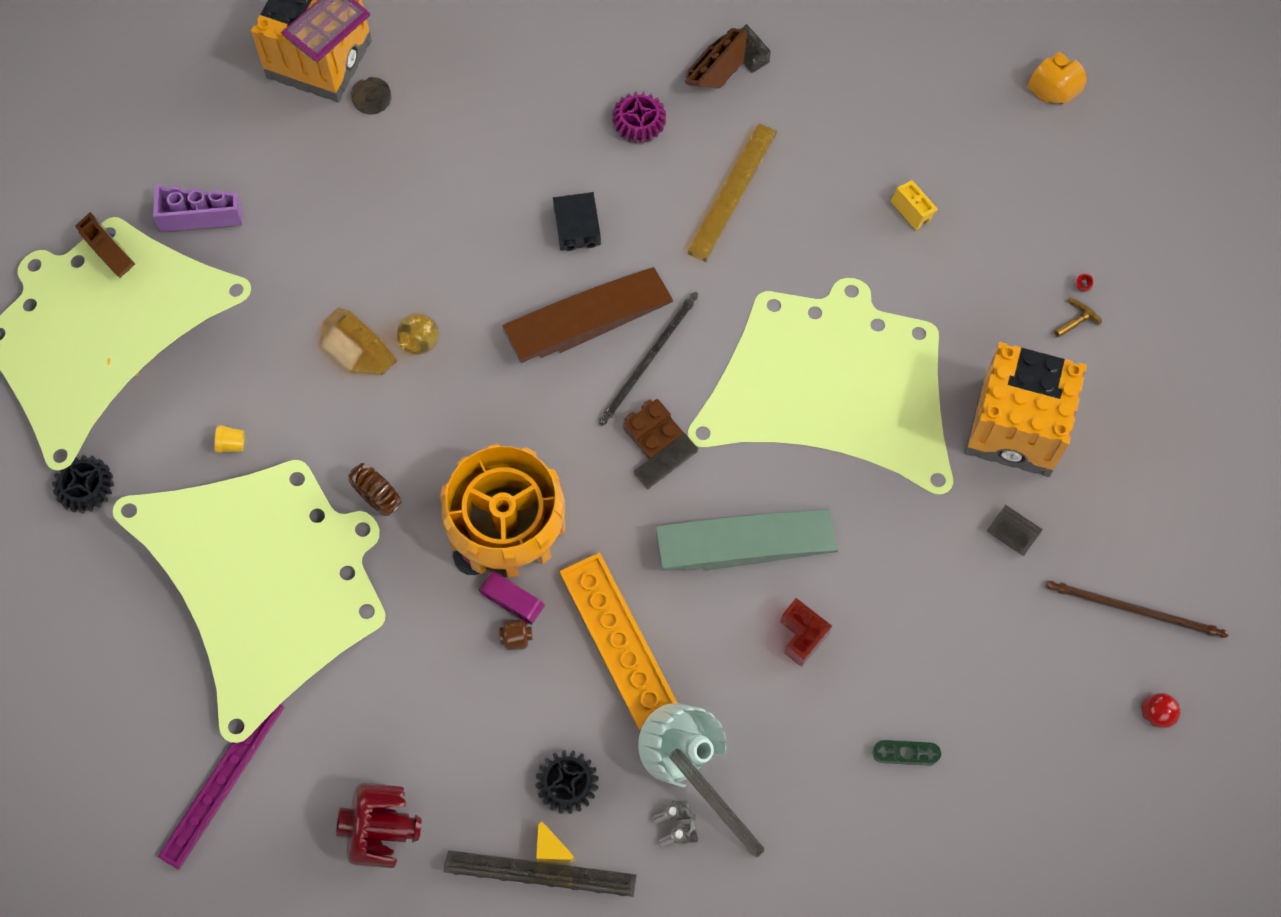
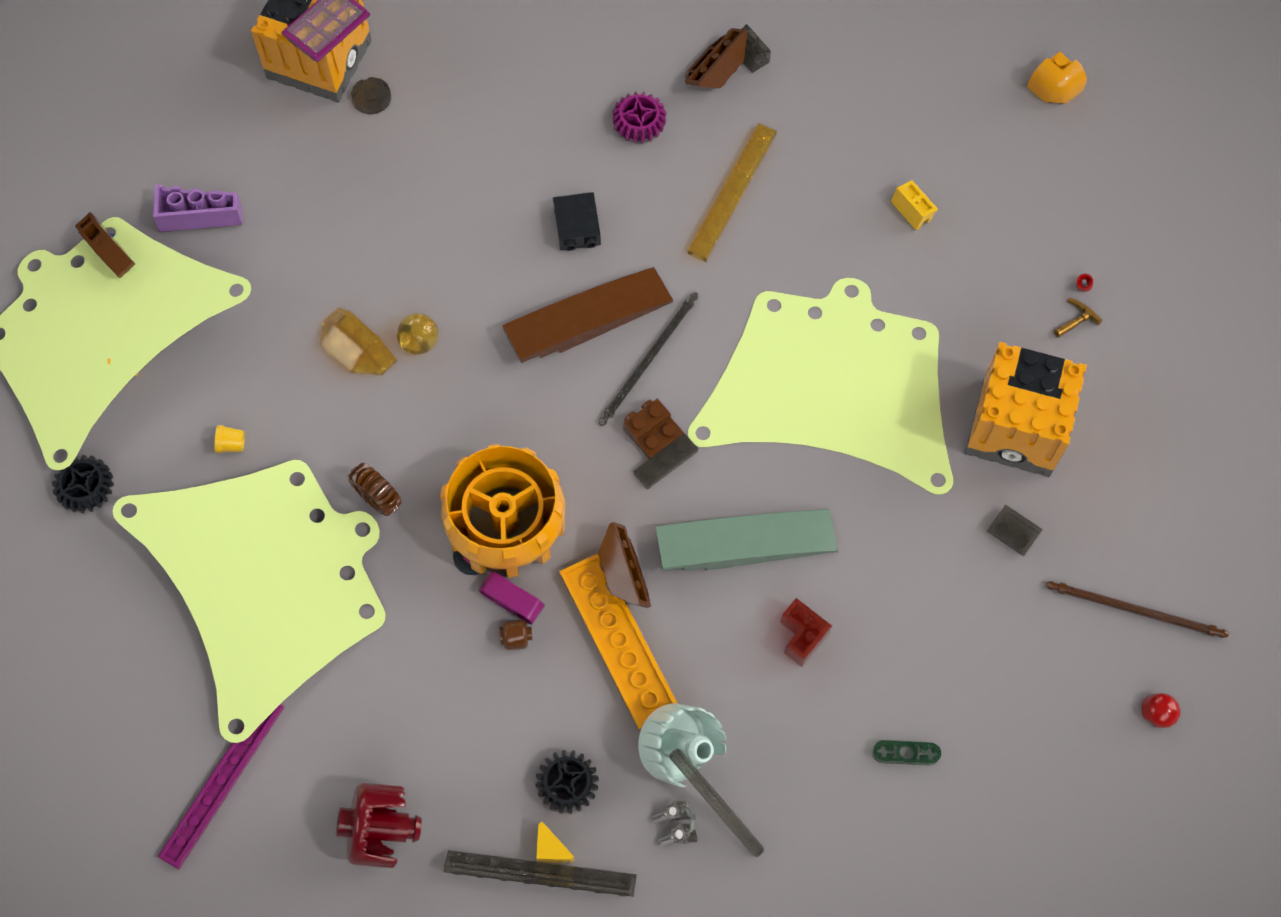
(622, 567): none -> reddish brown wedge

